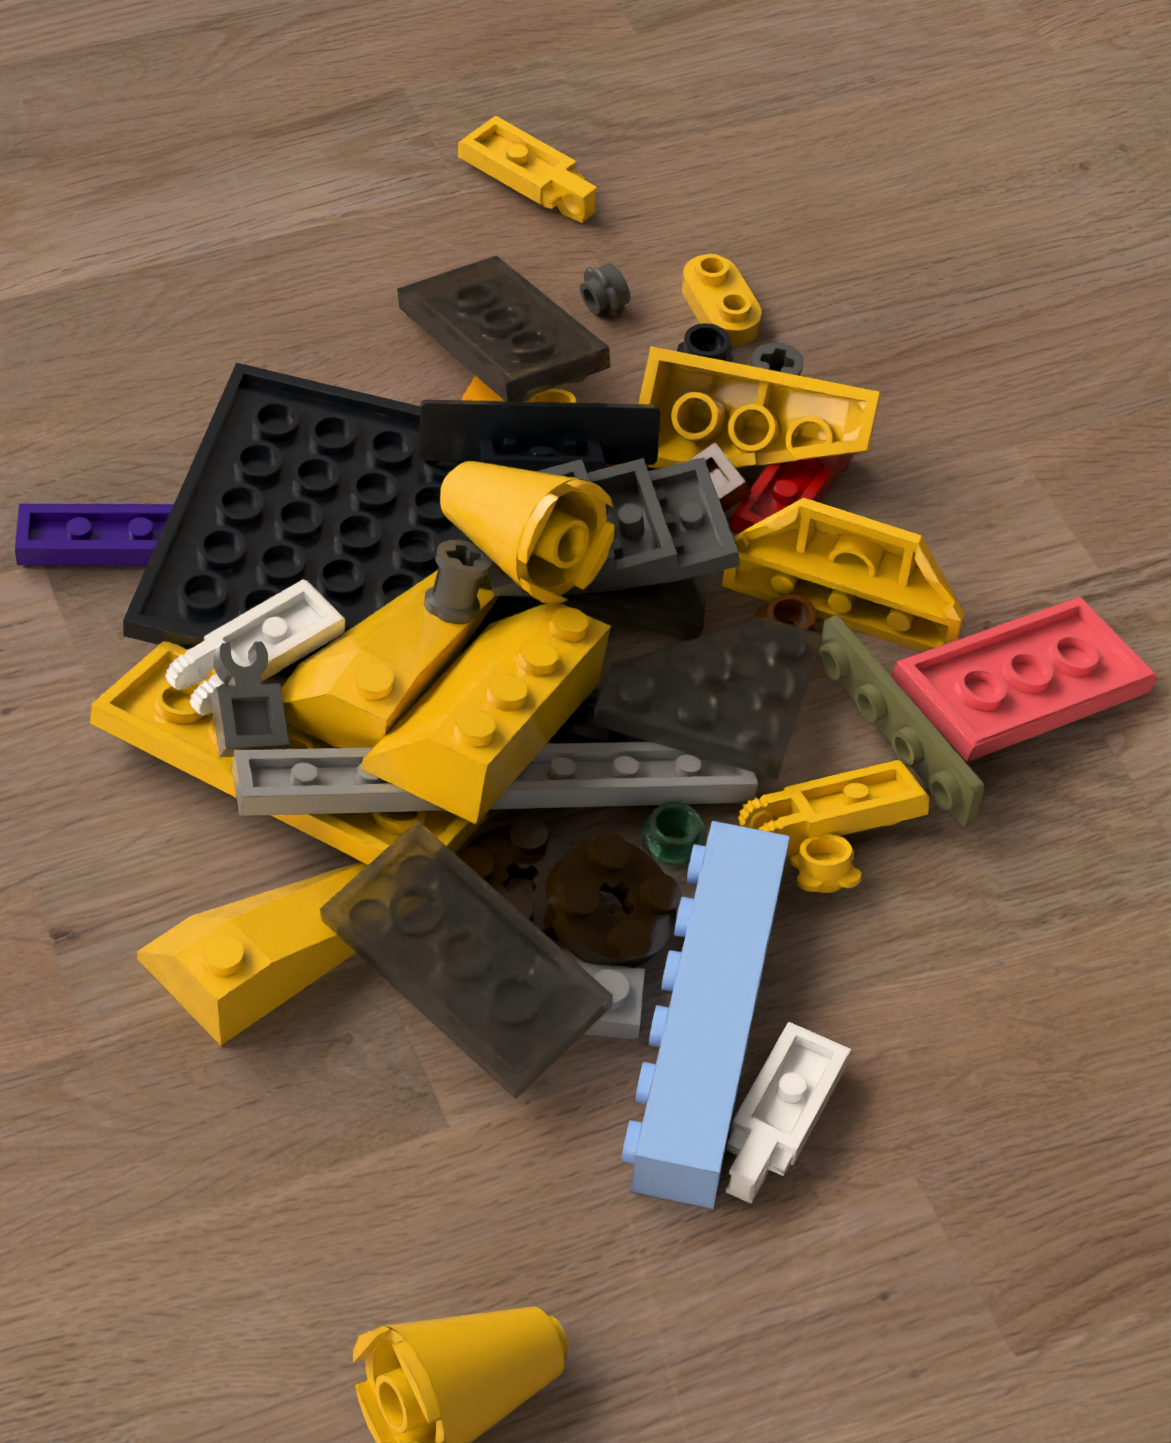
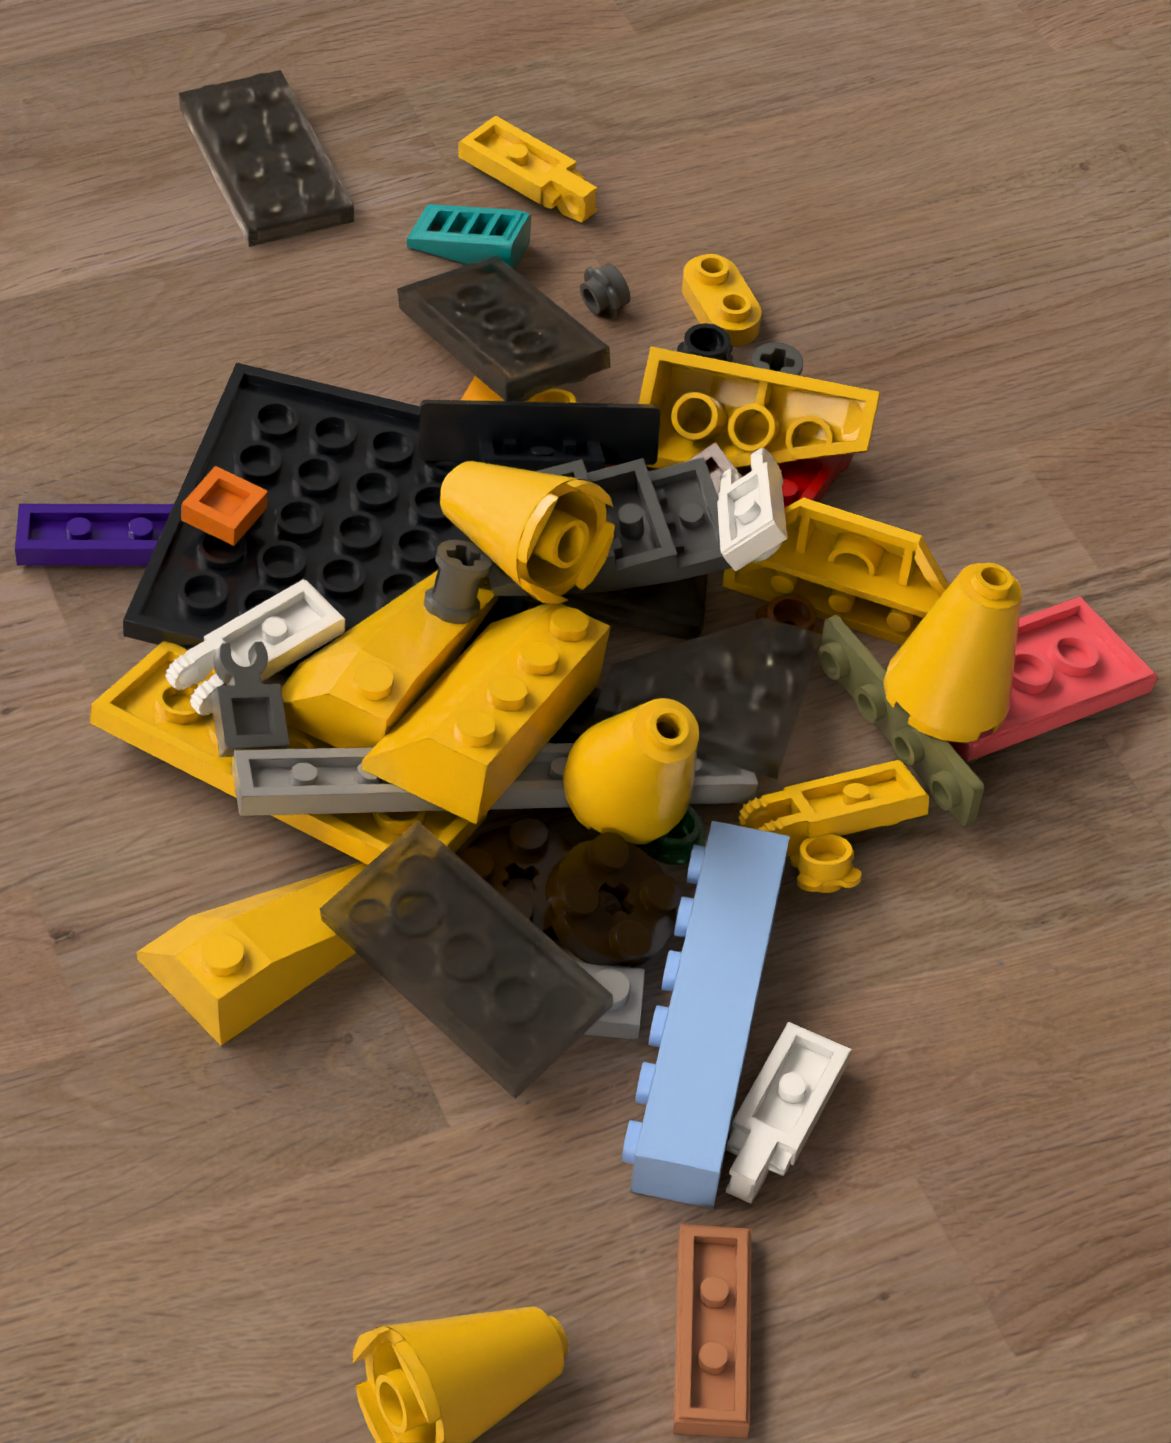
(224, 505): none -> orange plate
(266, 158): none -> clear smoke plate
(482, 235): none -> teal slope
(634, 771): none -> yellow cone
(713, 1332): none -> nougat tile
(751, 512): none -> white hinge
(960, 657): none -> yellow cone

